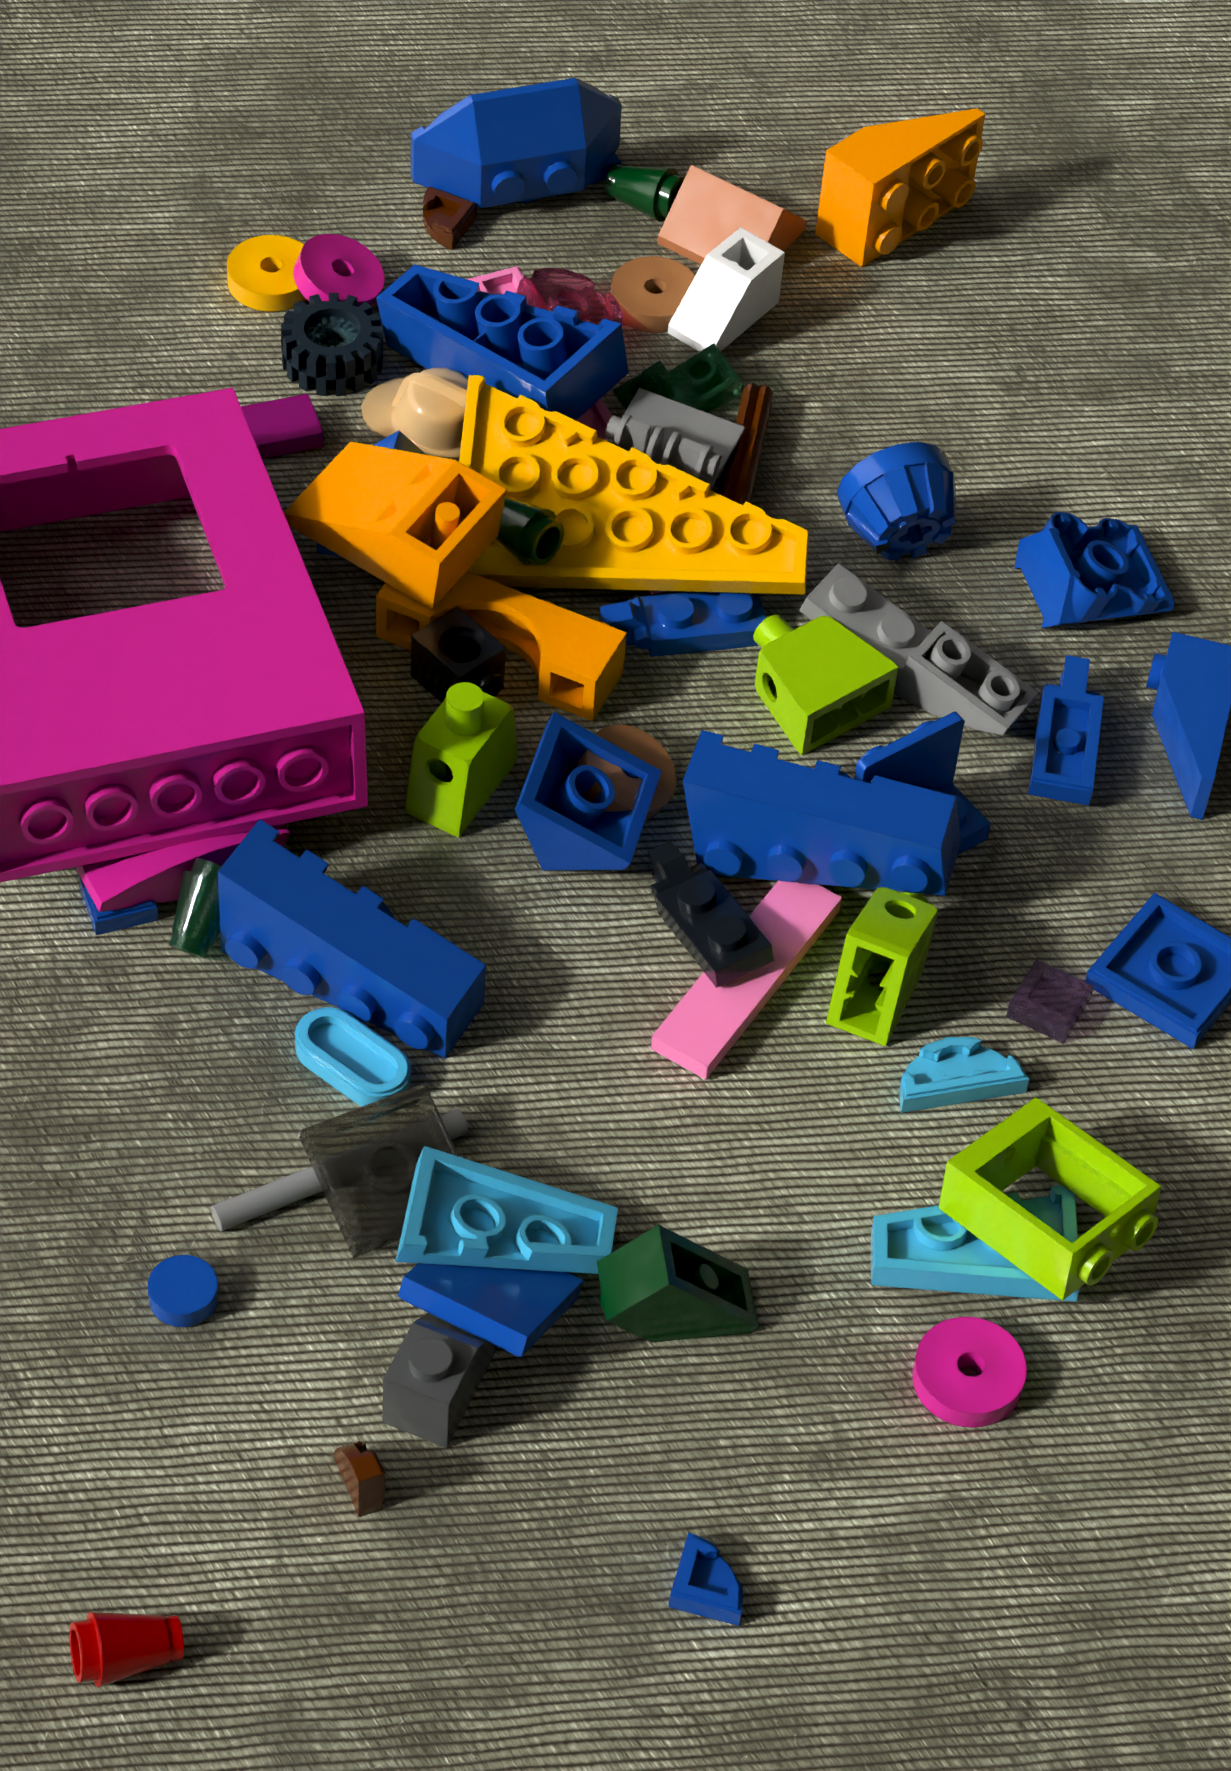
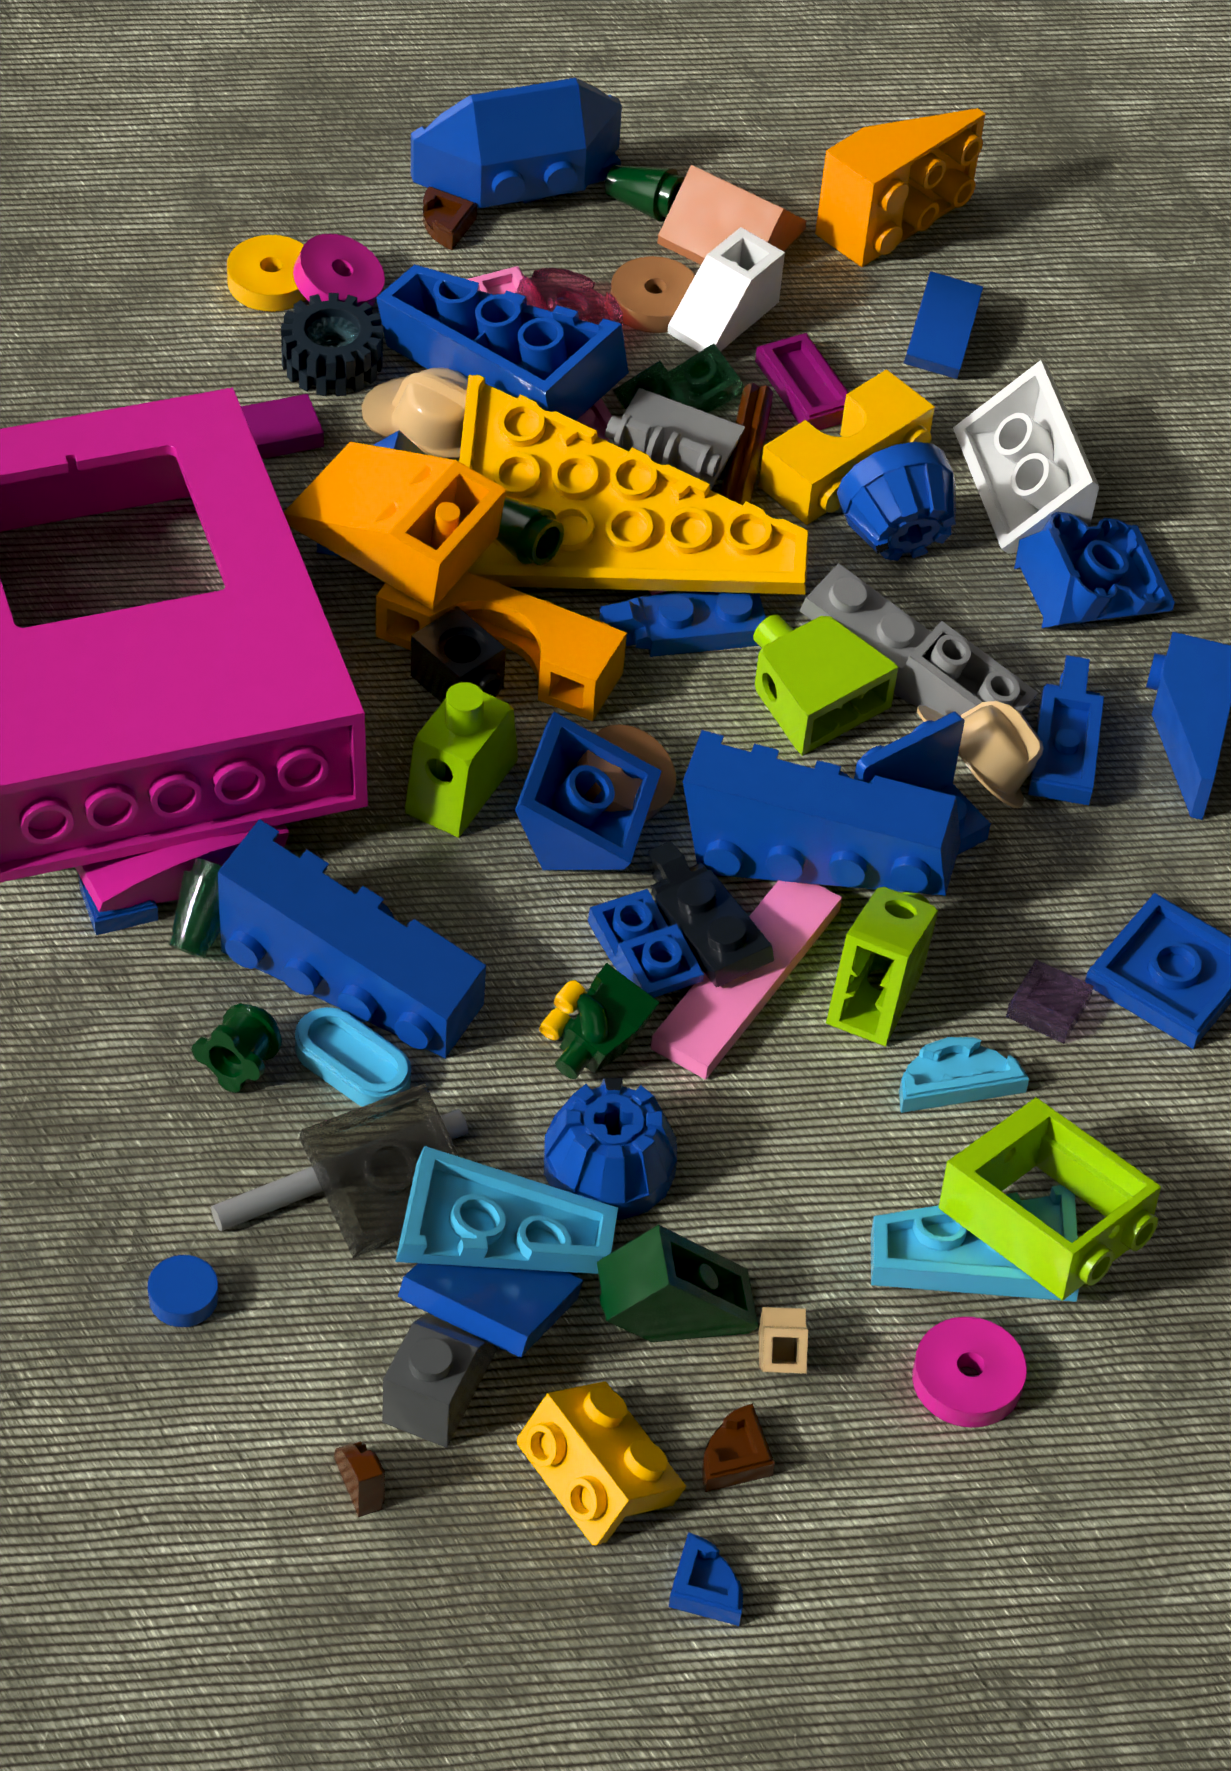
(123, 1645): red cone -> none
(239, 1046): none -> dark green brick
(597, 1459): none -> yellow bracket
(606, 1024): none -> dark green piece
(612, 1148): none -> blue piece
(644, 945): none -> blue slope
(737, 1451): none -> reddish brown tile
(783, 1340): none -> tan piece
(803, 380): none -> magenta tile
(807, 466): none -> yellow arch
(943, 325): none -> blue slope
(996, 748): none -> tan piece
(1027, 458): none -> white slope

